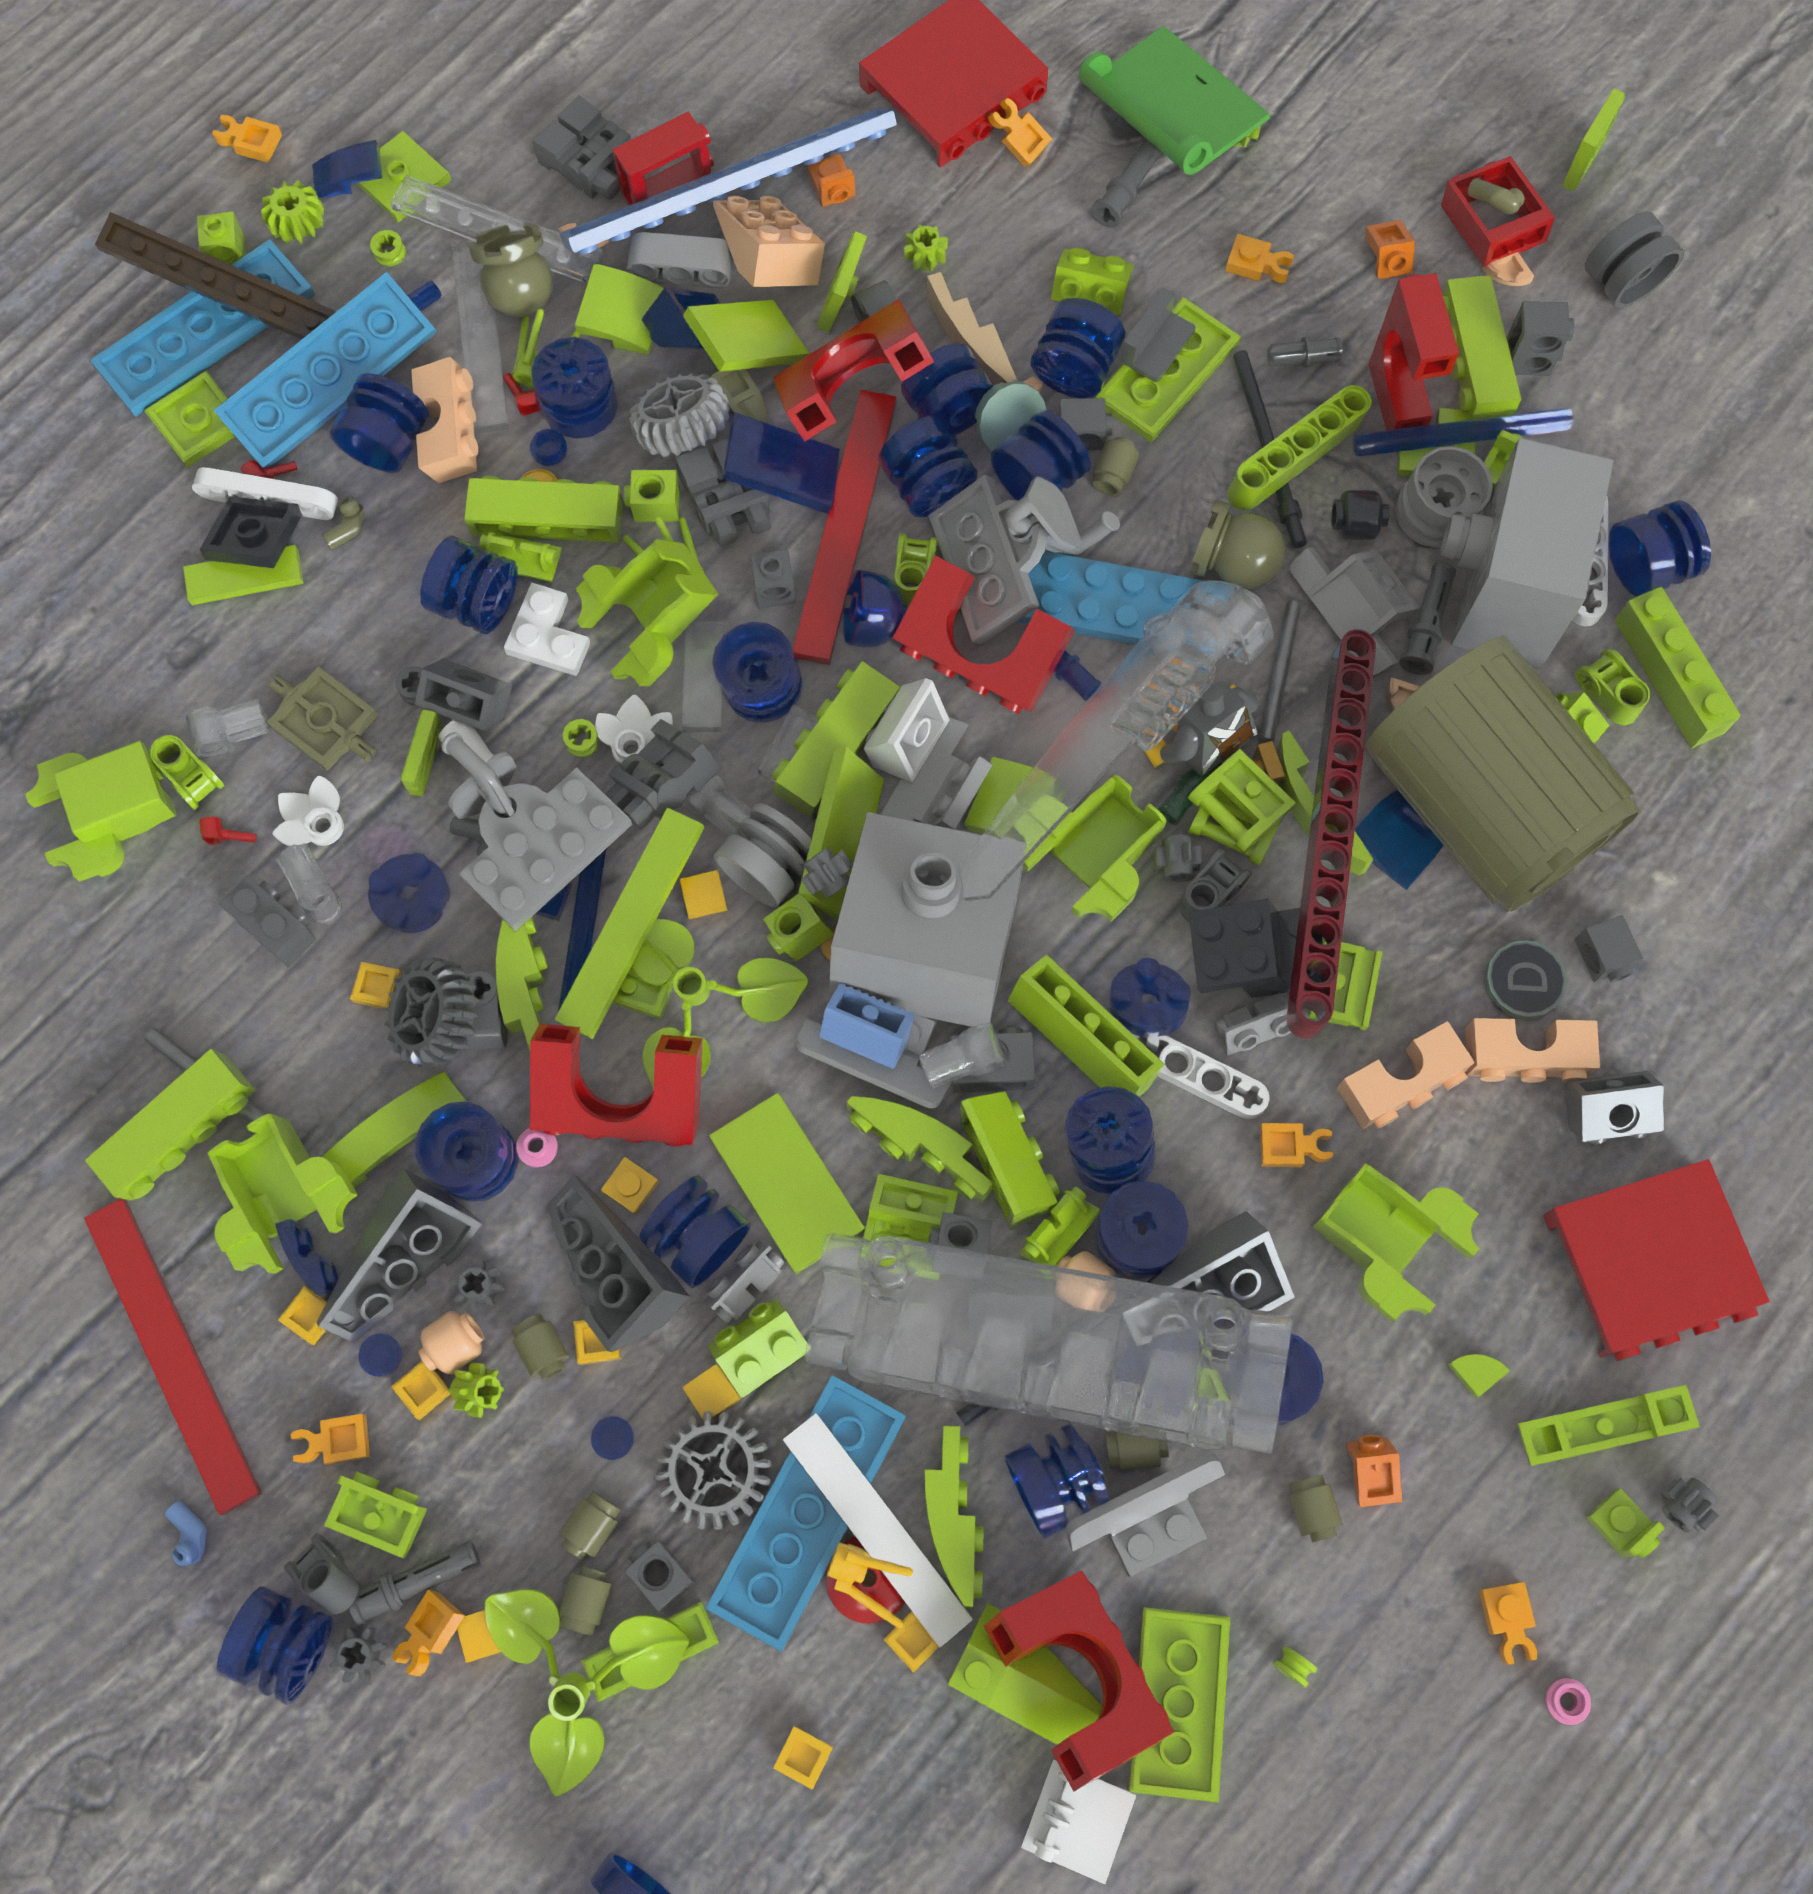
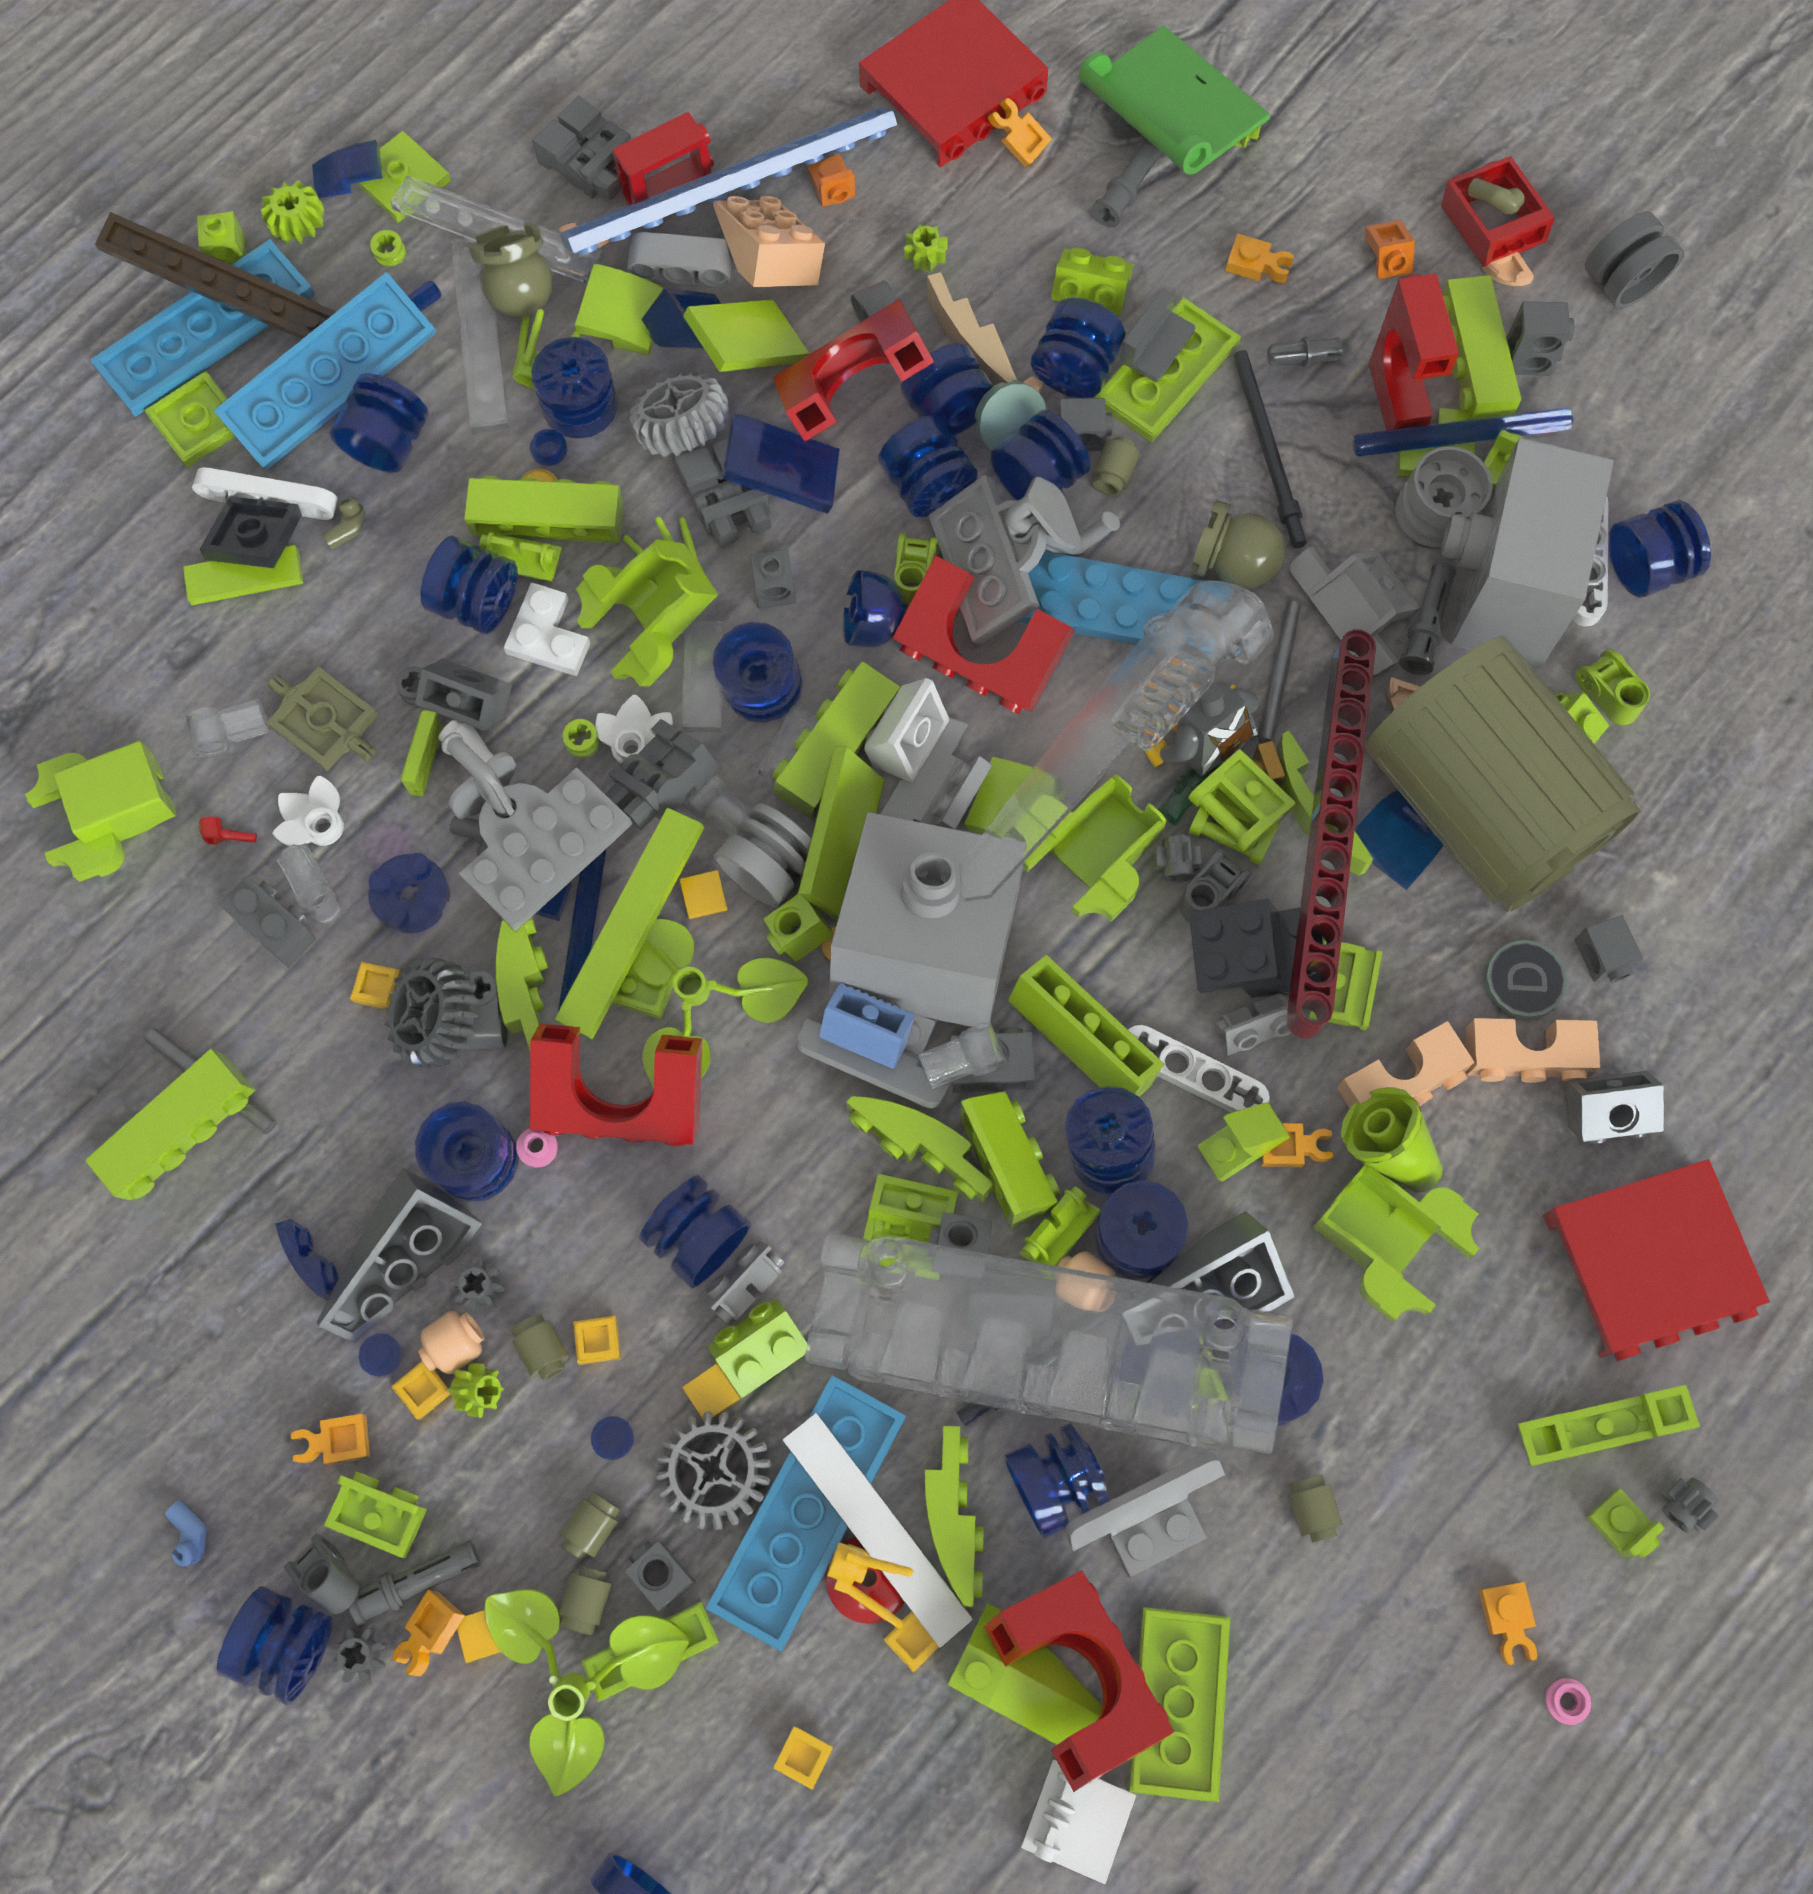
(172, 1357): red tile -> none
(188, 773): lime piece -> none
(251, 139): light orange plate -> none
(253, 468): red hand -> none
(272, 1182): lime piece -> none
(303, 1315): yellow tile -> none
(391, 1127): lime slope -> none
(450, 446): light nougat arch -> none
(526, 400): red hand -> none
(619, 1278): dark grey wedge -> none
(630, 1186): yellow plate -> none
(653, 481): lime brick -> none
(742, 393): olive plate -> none
(785, 1181): lime tile -> none
(827, 872): dark grey gear -> none
(843, 282): lime plate -> none
(844, 528): red tile -> none
(1076, 675): clear blue axle -> none
(1134, 1451): olive brick -> none
(1151, 979): clear blue plate -> none
(1244, 1139): none -> lime slope
(1295, 1666): lime bush -> none
(1298, 447): lime beam -> none
(1359, 515): black head -> none
(1375, 1470): orange bracket -> none
(1393, 1138): none -> lime cone
(1478, 1372): lime tile -> none
(1594, 140): lime tile -> none
(1677, 667): lime brick -> none

